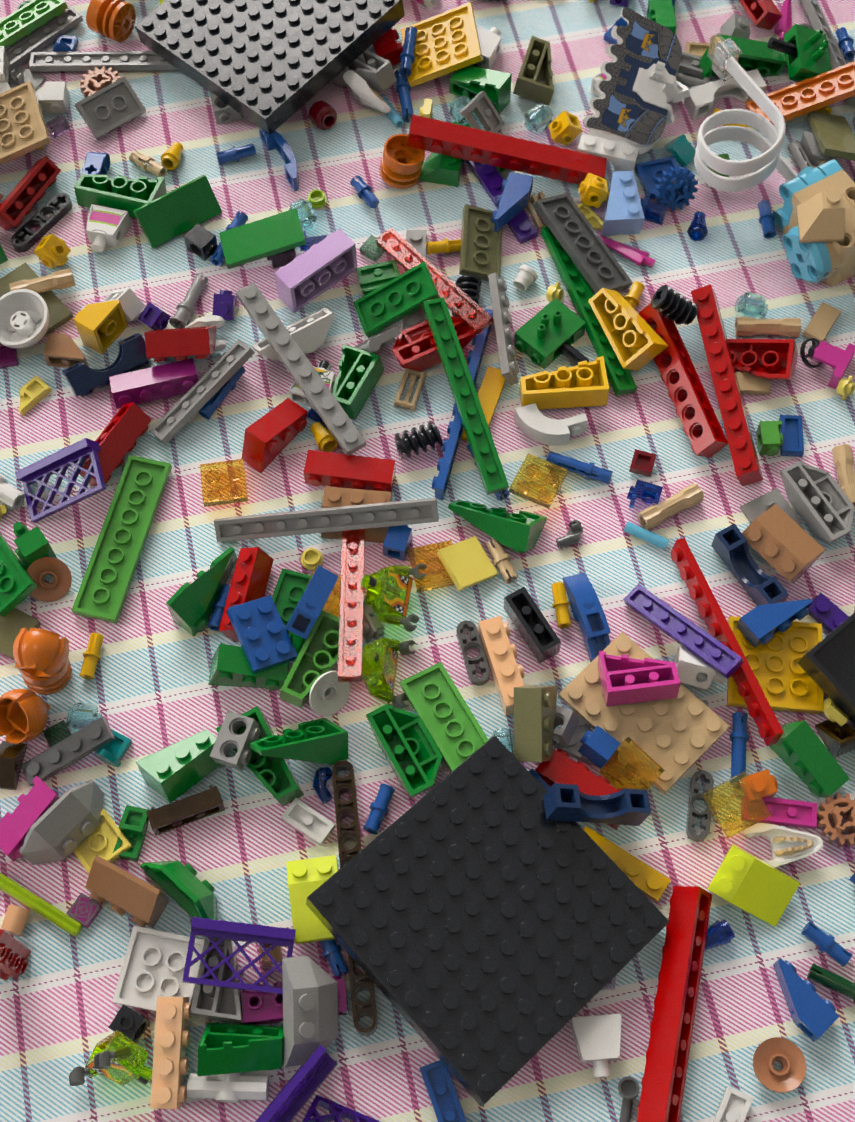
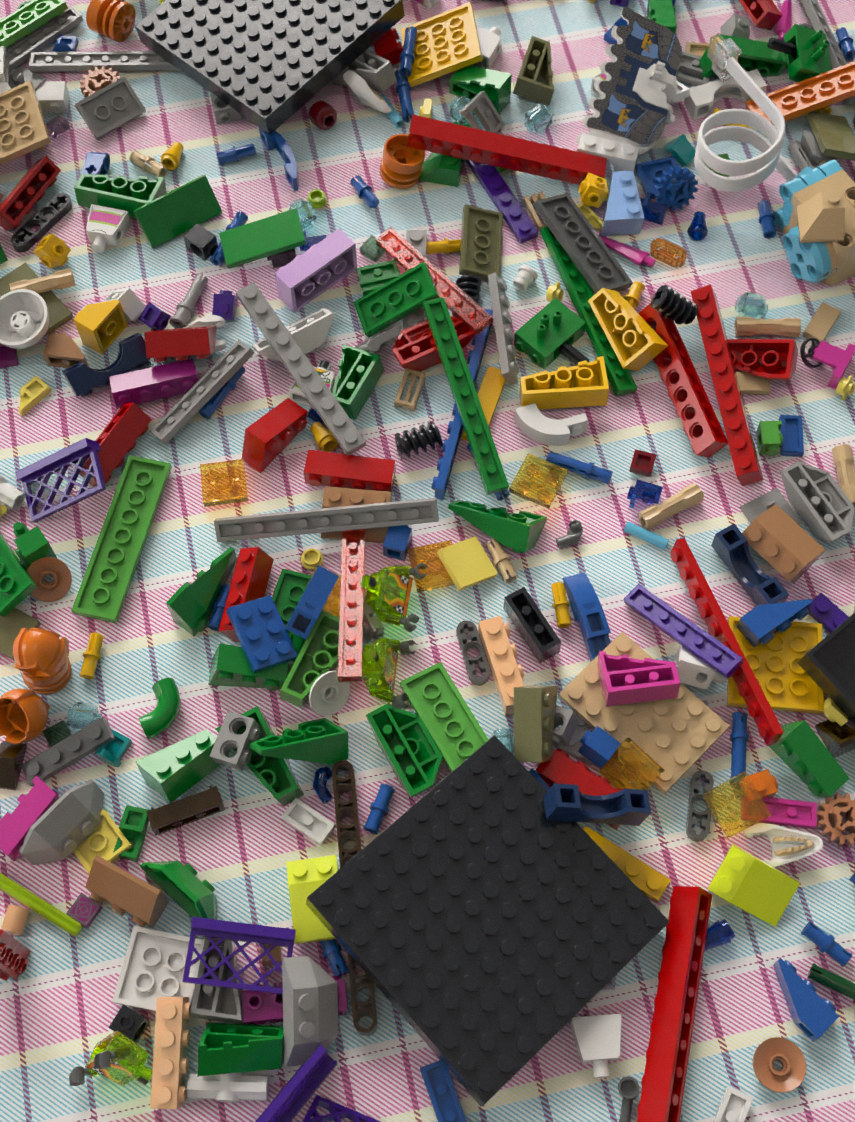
(166, 709): none -> green cylinder
(514, 199): slope -> none
(565, 128): yellow brick -> none
(668, 252): none -> clear orange beam

